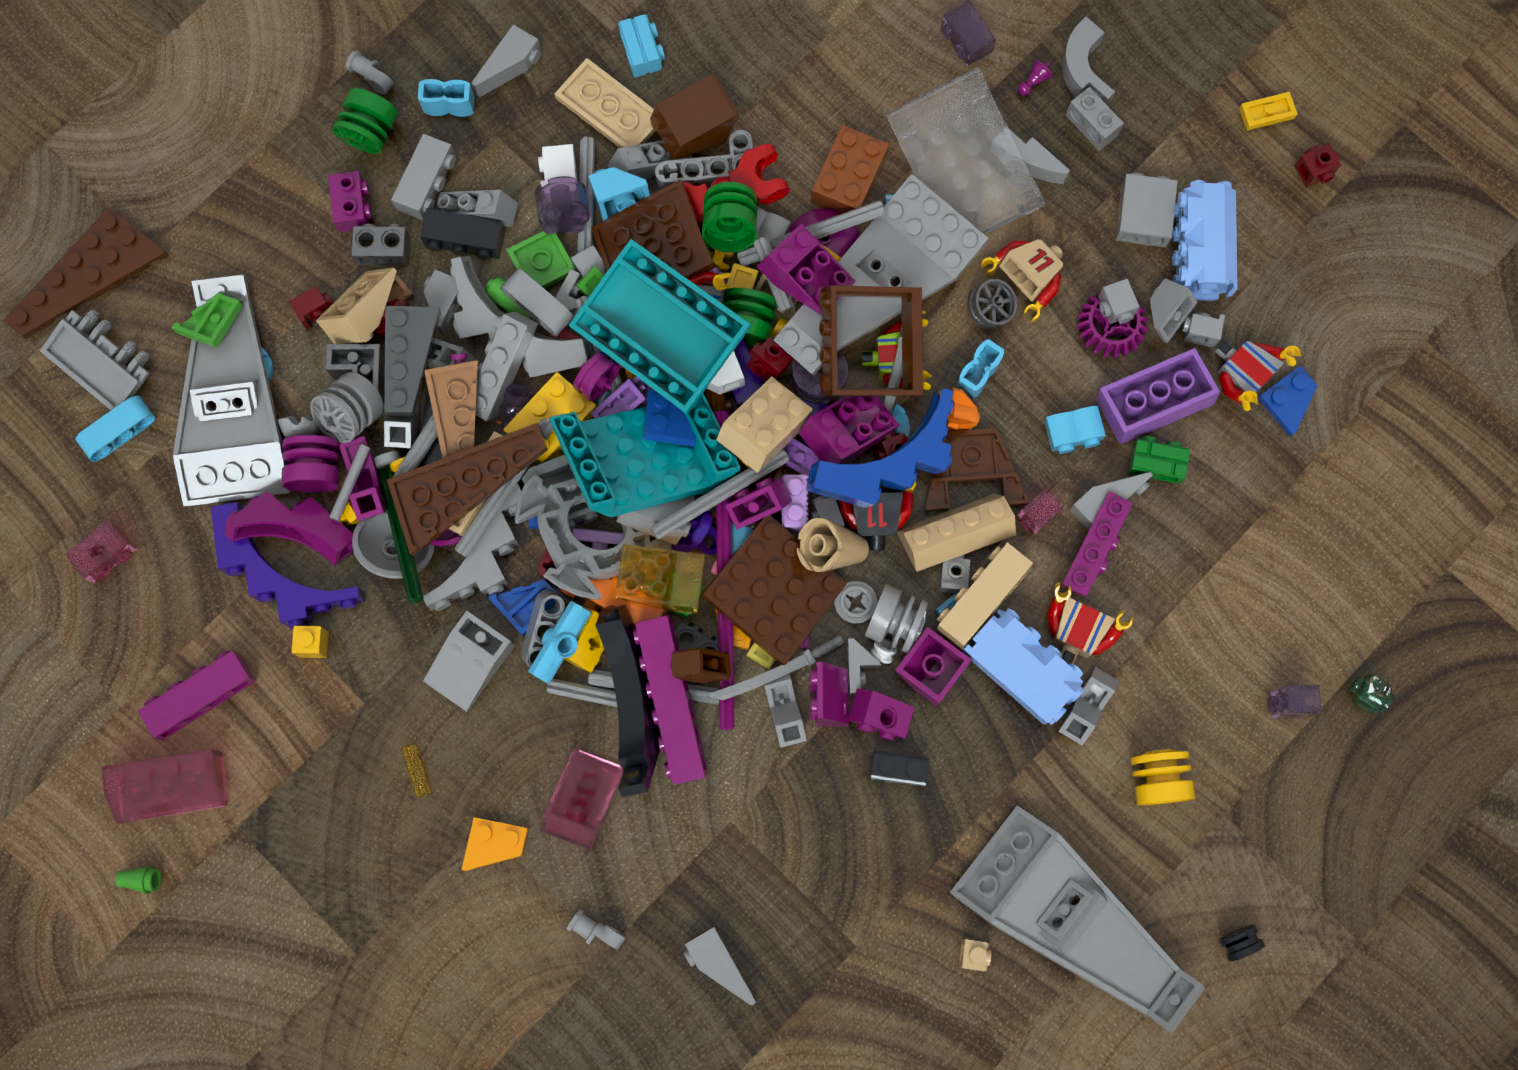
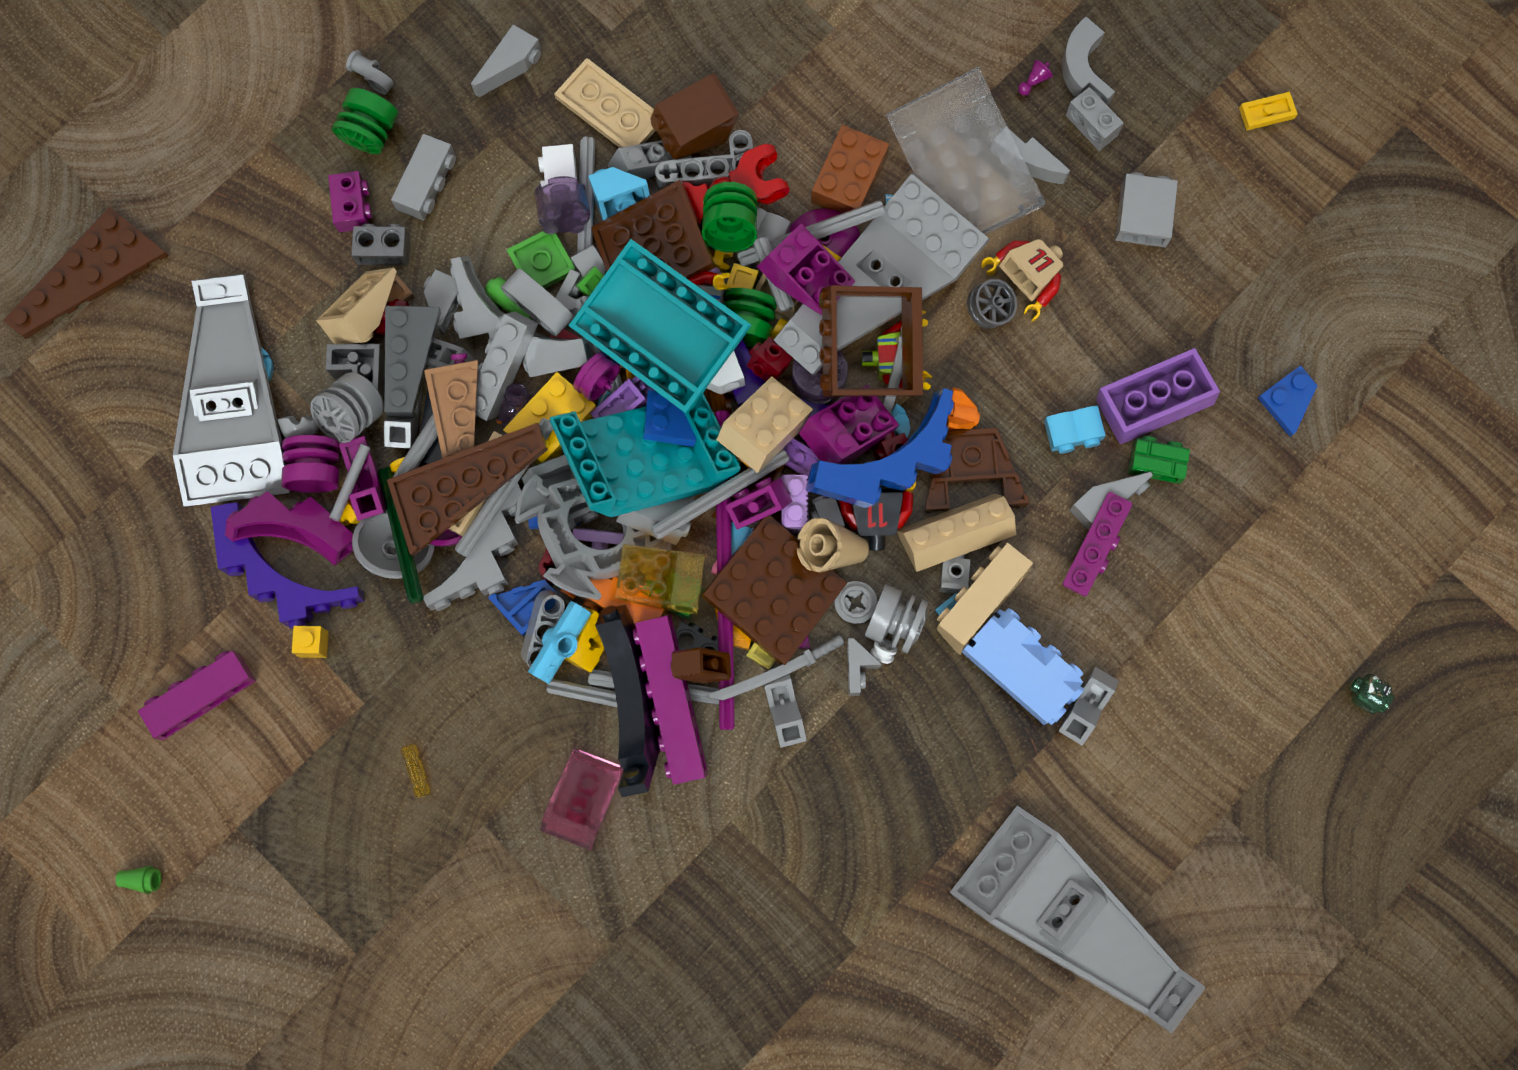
(87, 554): clear pink brick -> none
(91, 358): light grey hinge -> none
(115, 428): medium azure beam -> none
(165, 785): clear pink slope -> none
(210, 320): bright green wing -> none
(310, 306): dark red brick -> none
(384, 460): light grey tile -> none
(444, 98): medium azure brick -> none
(462, 234): black brick -> none
(468, 661): light grey slope -> none
(483, 203): light grey slope -> none
(492, 843): light orange wing -> none
(590, 929): light grey connector -> none
(640, 45): medium azure brick -> none
(698, 531): dark purple tile -> none
(715, 961): light grey slope -> none
(831, 699): magenta slope -> none
(868, 708): magenta brick -> none
(899, 769): black brick -> none
(932, 666): magenta slope -> none
(967, 33): clear purple brick -> none
(974, 955): tan brick -> none
(980, 368): medium azure brick -> none
(1039, 512): clear pink brick -> none
(1081, 628): torso -> none
(1118, 302): light grey brick -> none
(1132, 335): magenta gear -> none
(1163, 777): yellow wheel -> none
(1170, 307): light grey slope -> none
(1203, 329): light grey brick -> none
(1206, 239): light blue brick -> none
(1241, 943): black wheel -> none
(1250, 368): torso -> none
(1295, 702): clear purple brick -> none
(1318, 165): dark red brick -> none

